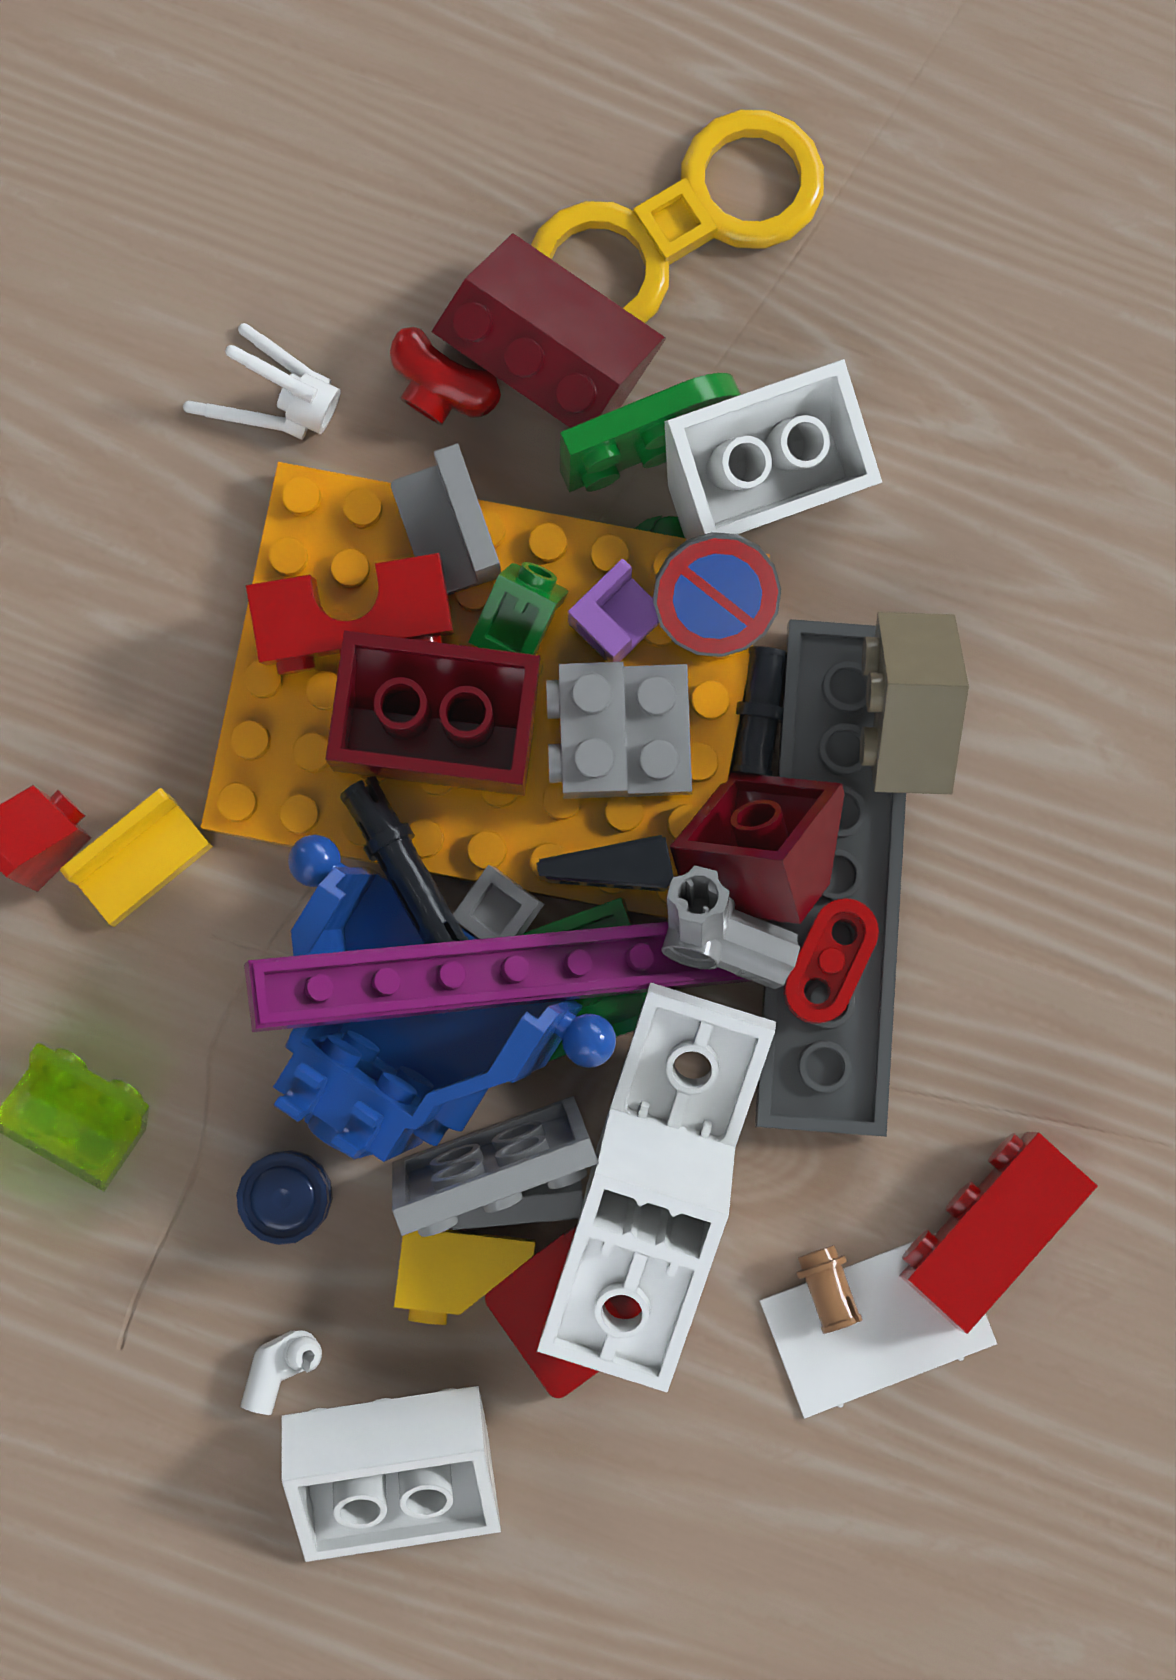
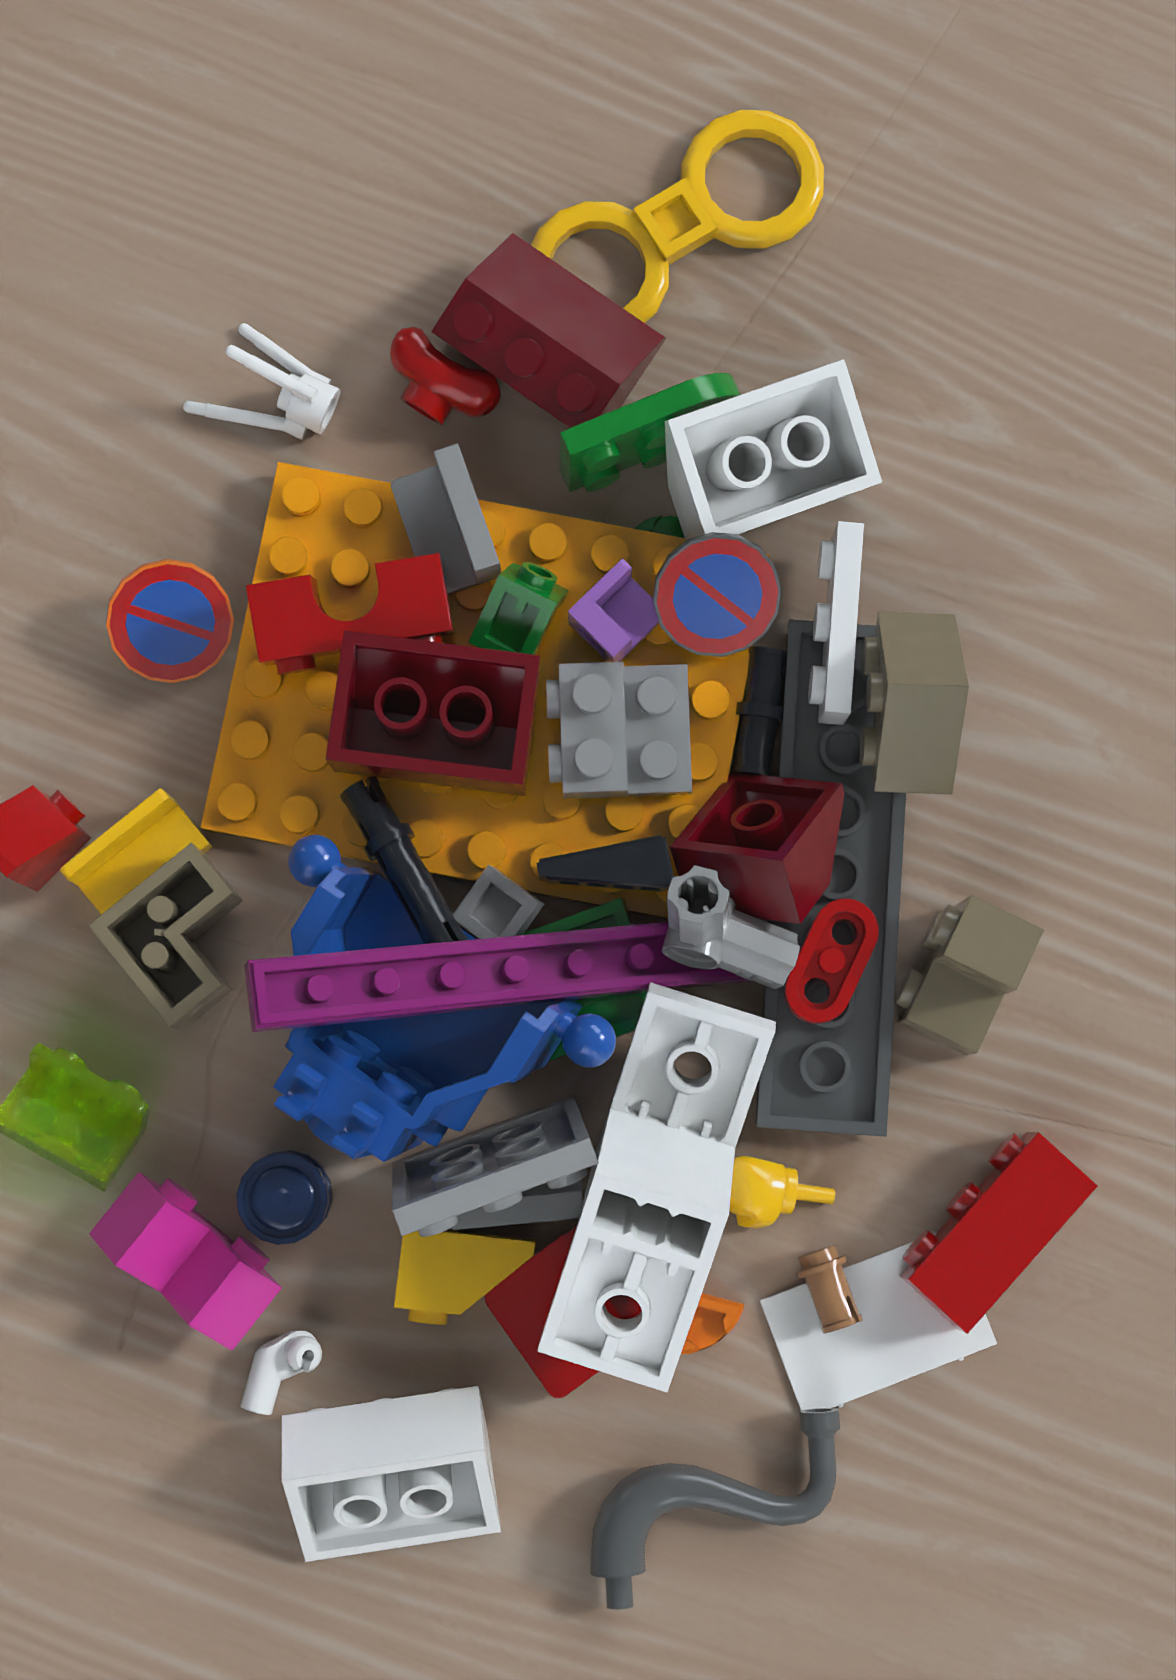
(155, 934): none -> dark tan brick
(169, 621): none -> piece
(197, 1268): none -> dark pink brick
(658, 1489): none -> dark grey animal
(711, 1322): none -> orange tile
(767, 1189): none -> yellow piece
(837, 623): none -> white plate
(971, 965): none -> dark tan brick

